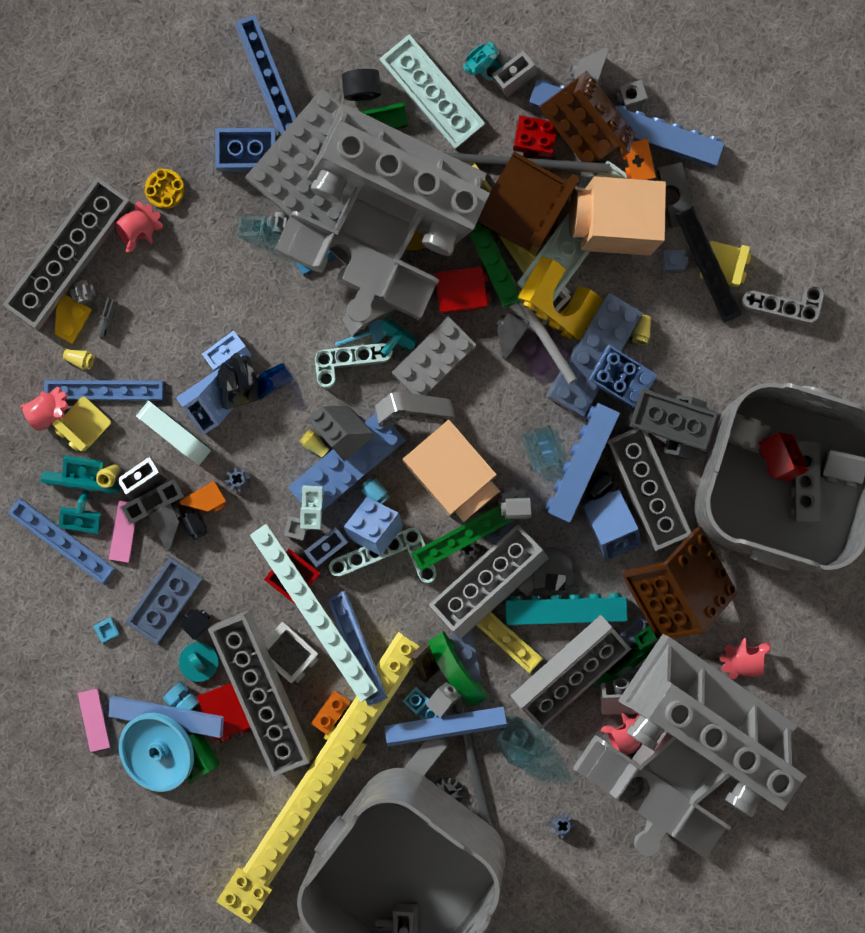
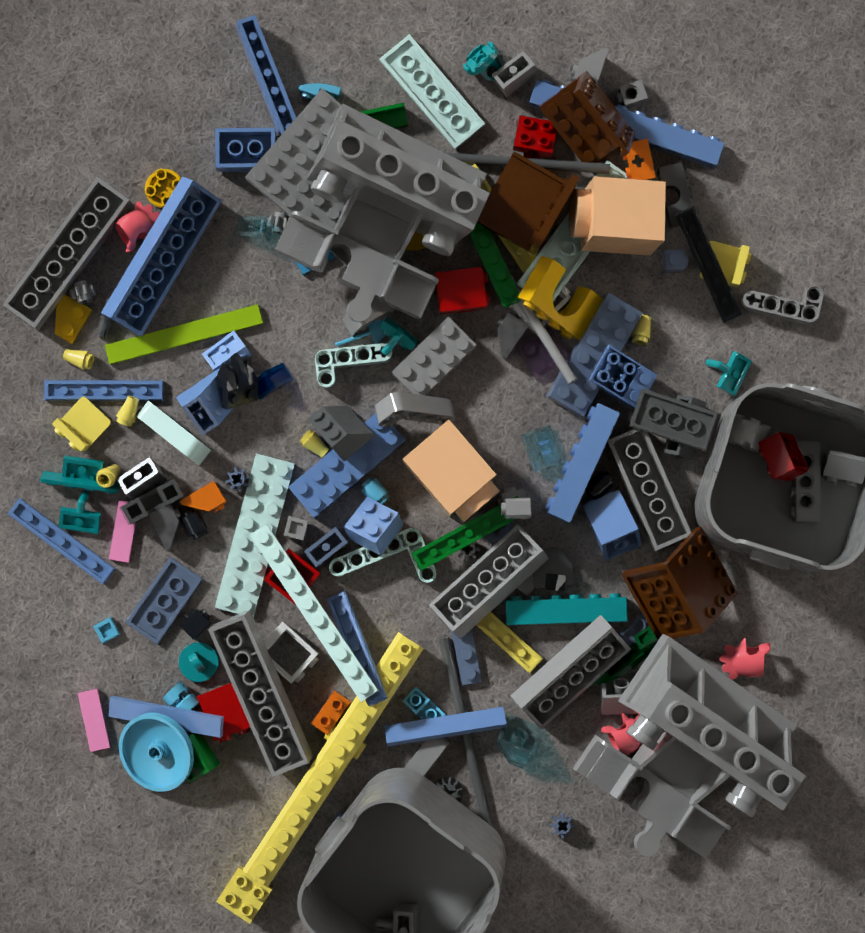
(45, 409): coral piece -> none
(128, 411): none -> light yellow cone
(161, 256): none -> medium blue brick
(183, 334): none -> lime tile
(261, 506): none -> light aqua plate
(309, 91): none -> medium azure slope
(311, 507): light aqua slope -> none
(361, 84): black piece -> none
(424, 662): dark brown tile -> none
(443, 699): light grey brick -> none
(454, 671): green slope -> none
(733, 372): none -> teal plate

